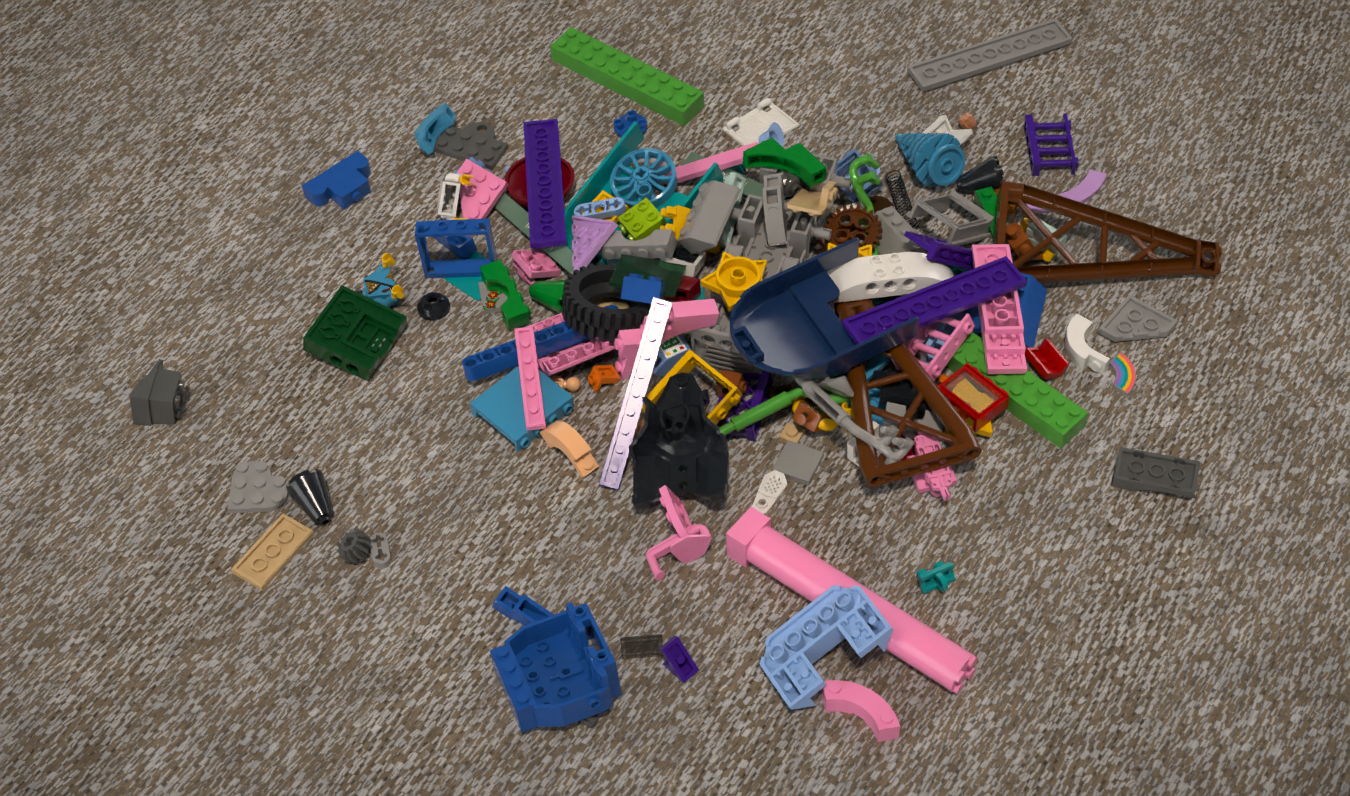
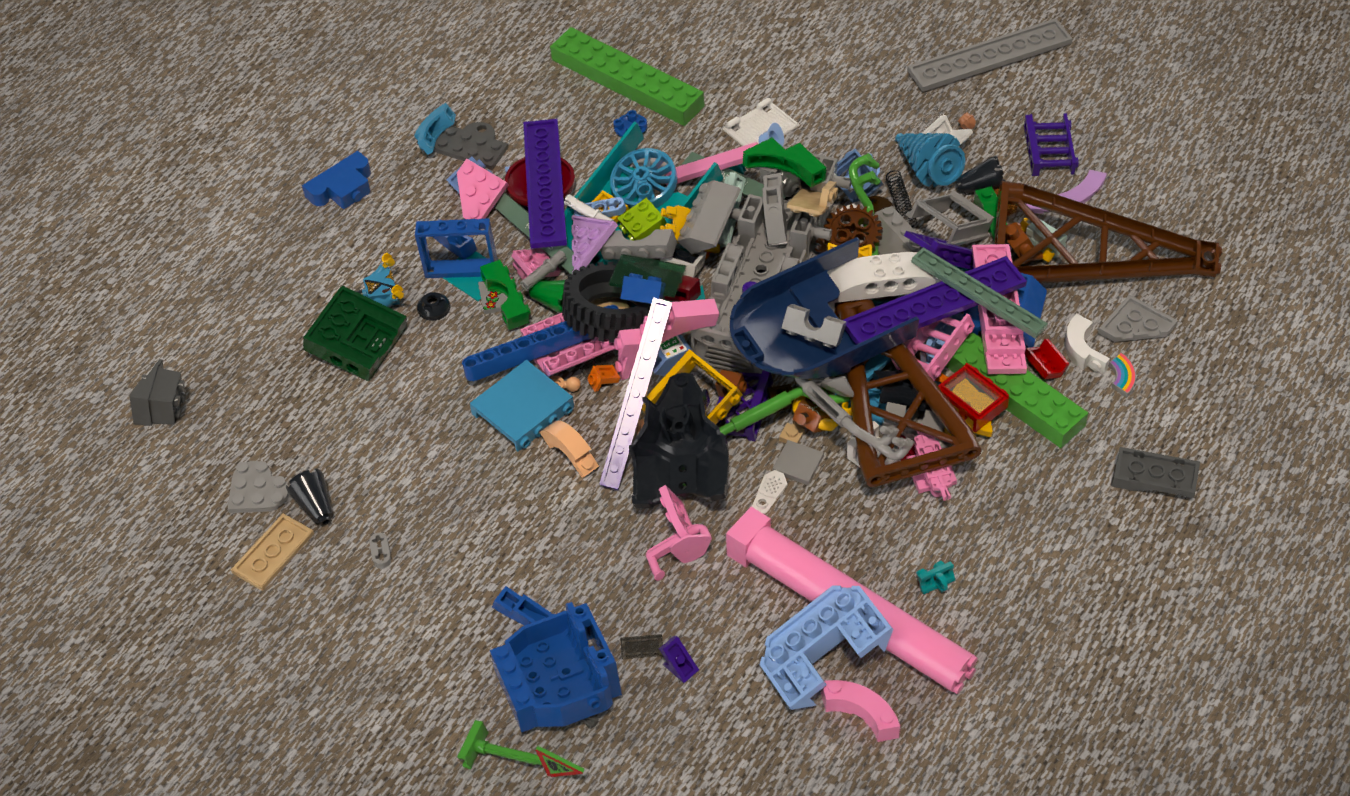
(354, 546): dark grey gear -> none
(449, 195): white torso -> none
(475, 744): none -> bright green piece
(530, 378): bright pink tile -> none
(549, 265): none -> light grey pin
(584, 209): none -> white pin
(734, 277): yellow plate -> none
(797, 322): none -> light grey arch
(979, 293): none -> sand green tile

